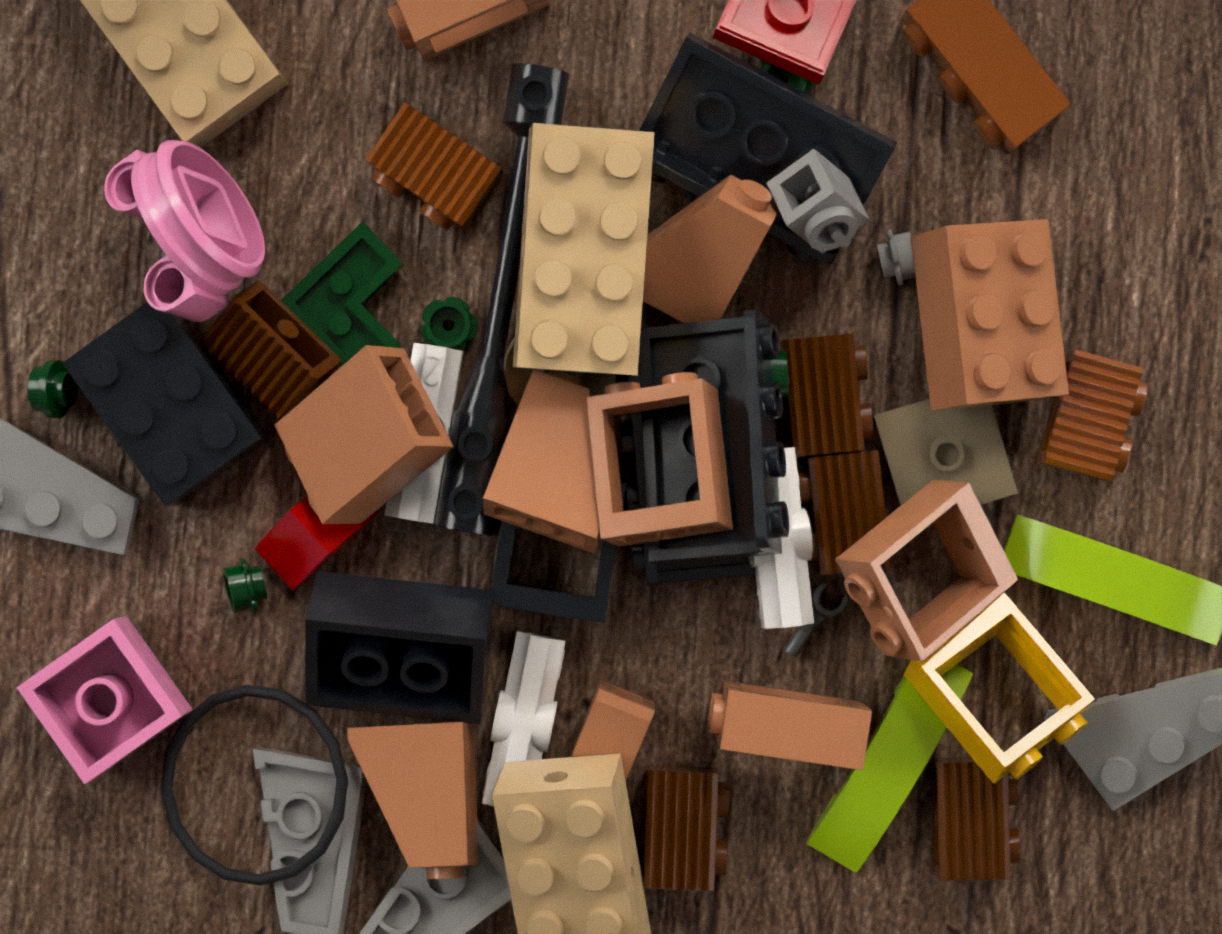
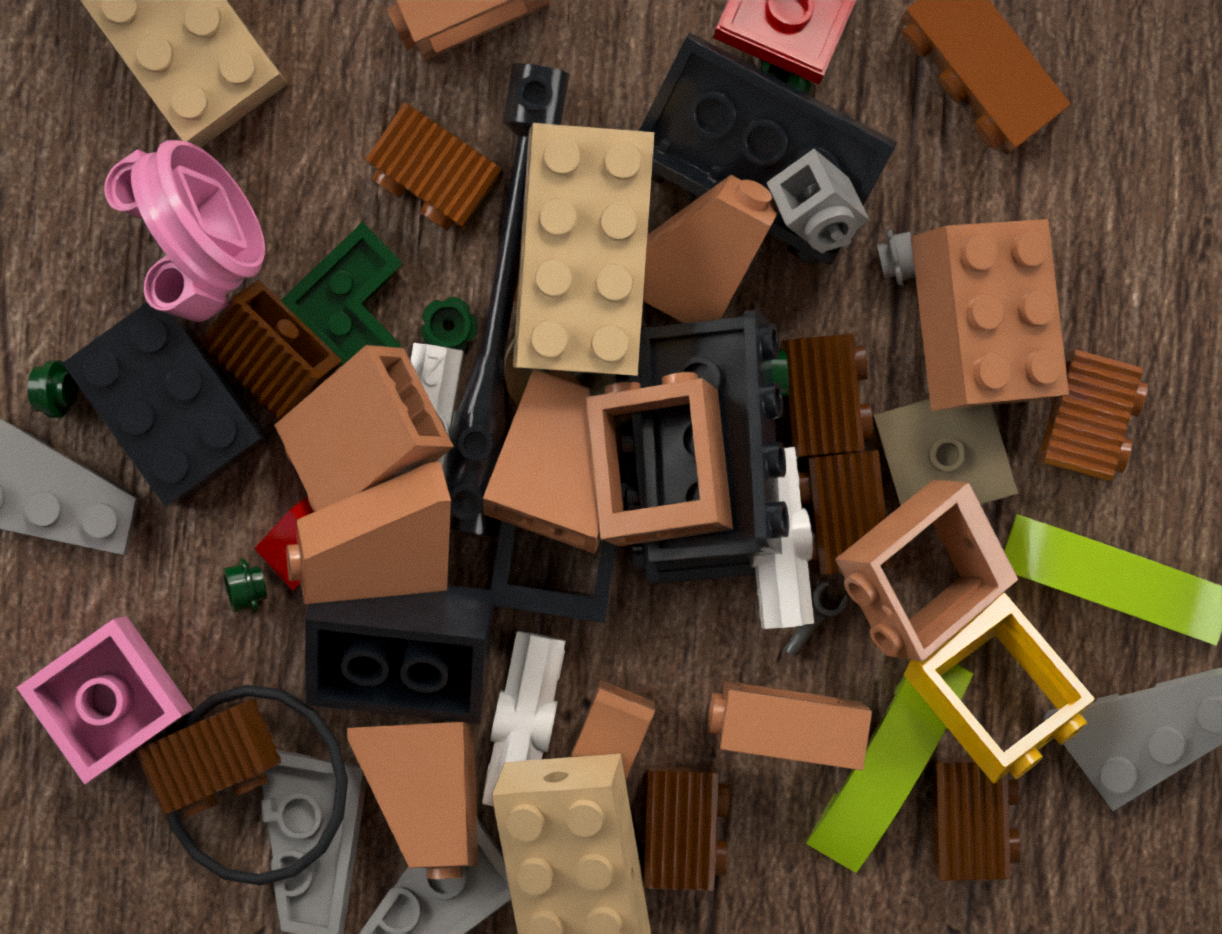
(209, 757): none -> reddish brown brick
(376, 541): none -> nougat slope

